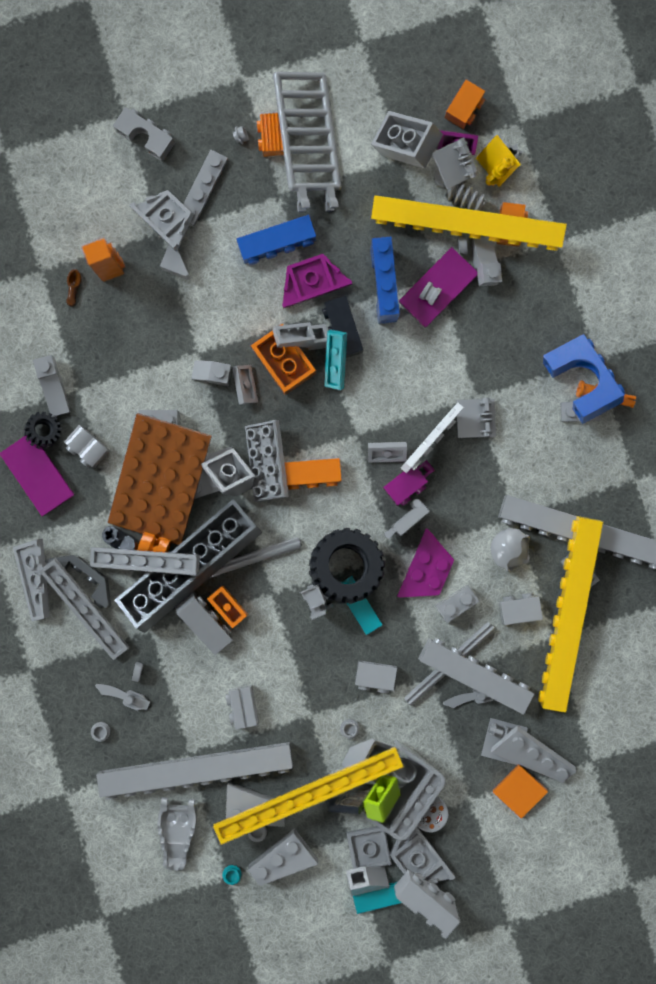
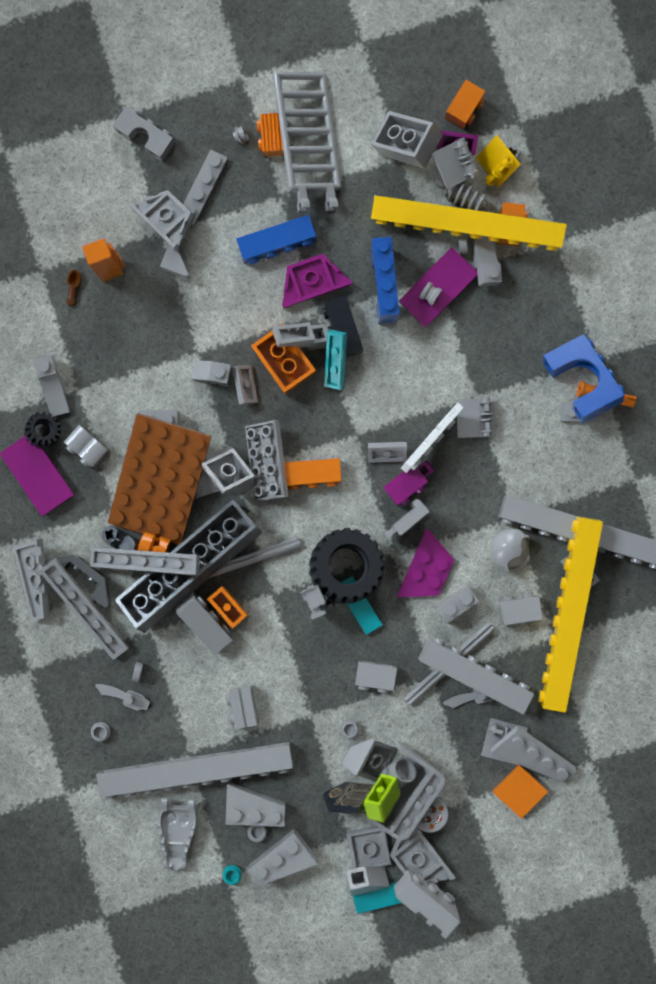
(308, 795): yellow plate -> none

